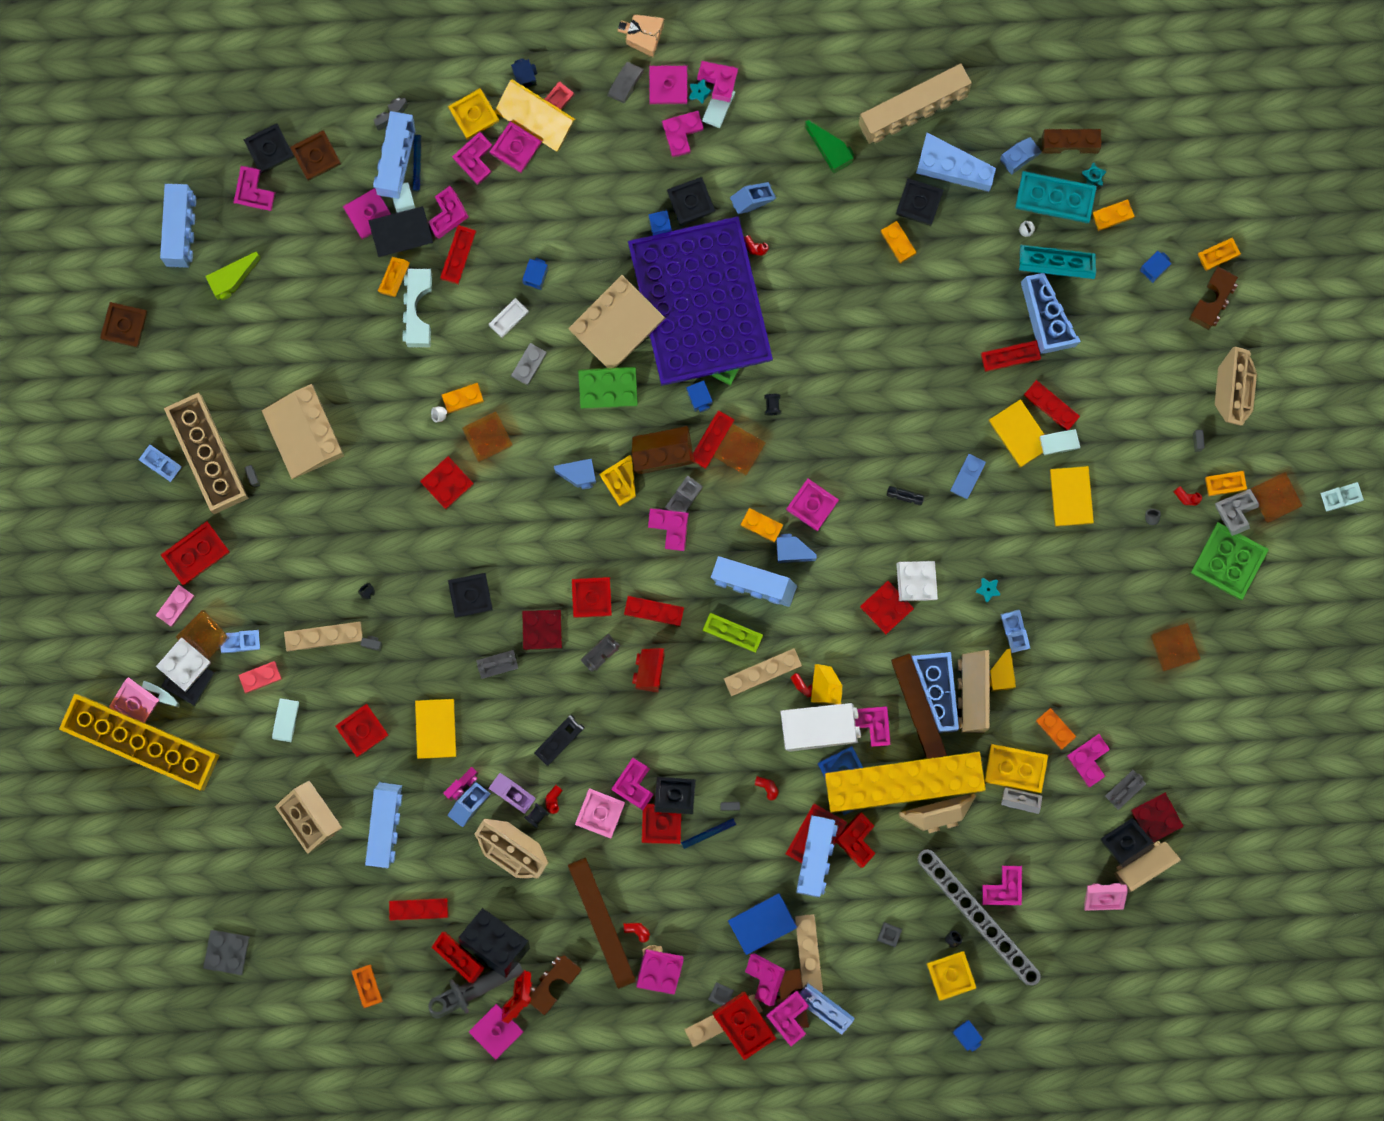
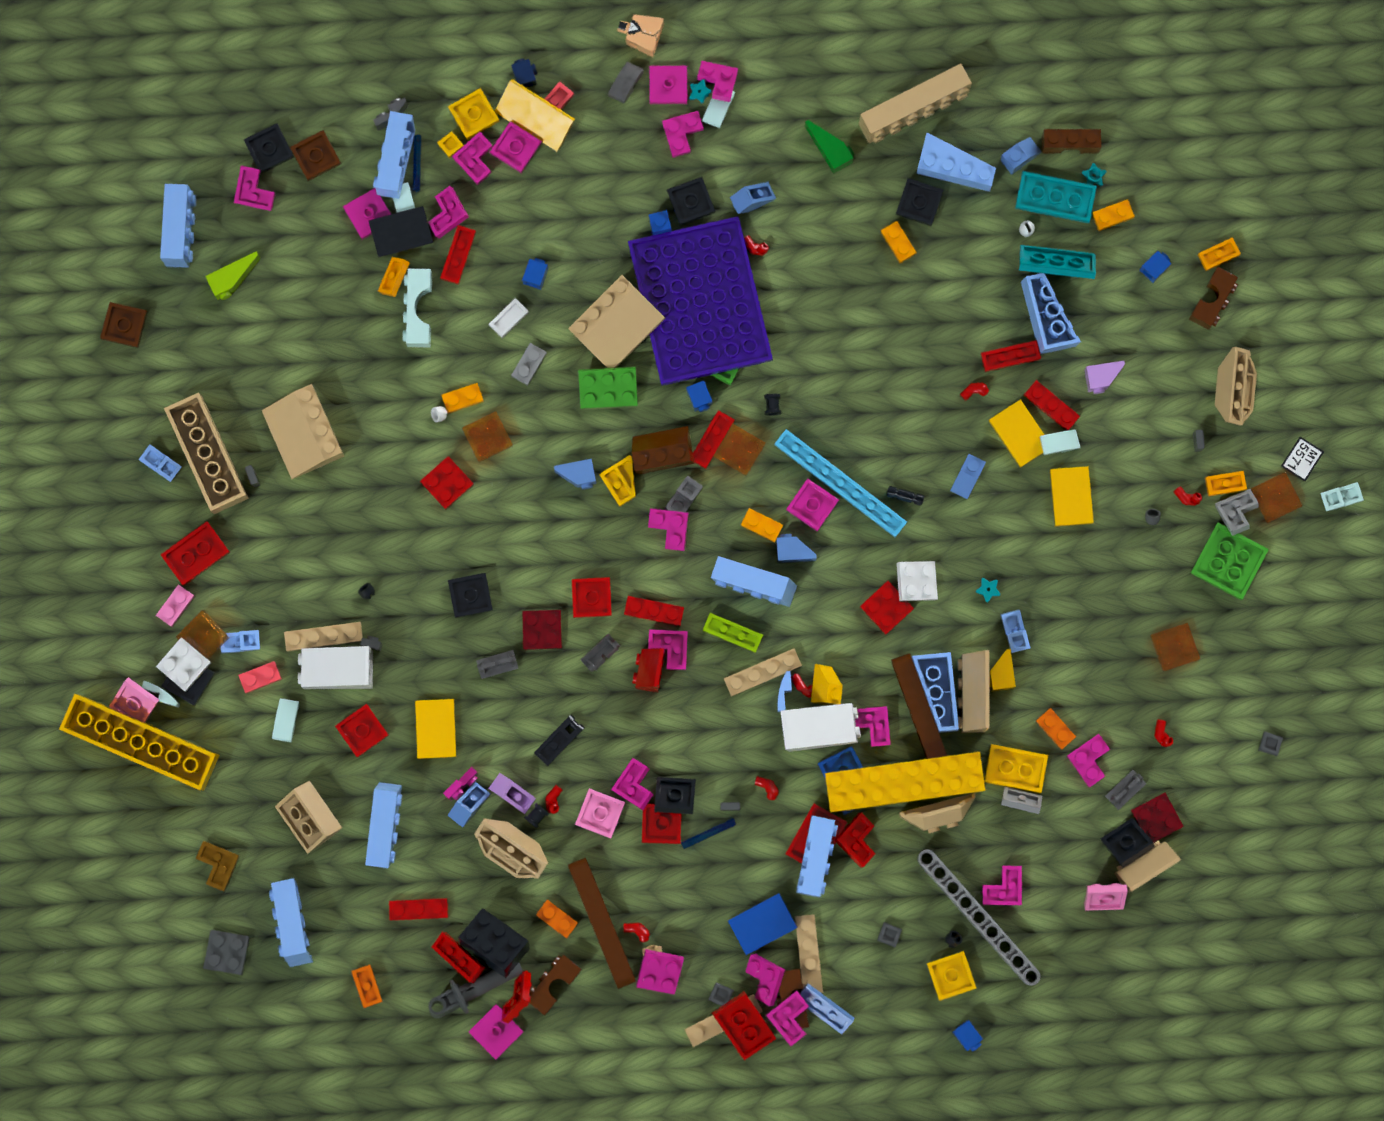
(222, 862): none -> pearl gold plate
(290, 922): none -> light blue wedge
(336, 668): none -> white slope
(450, 144): none -> yellow plate
(557, 919): none -> orange plate
(674, 642): none -> dark pink plate
(785, 687): none -> light blue slope
(840, 483): none -> medium azure plate
(972, 388): none -> red arm
(1102, 375): none -> lavender slope
(1160, 734): none -> red arm
(1270, 744): none -> dark grey tile
(1302, 459): none -> white sticker

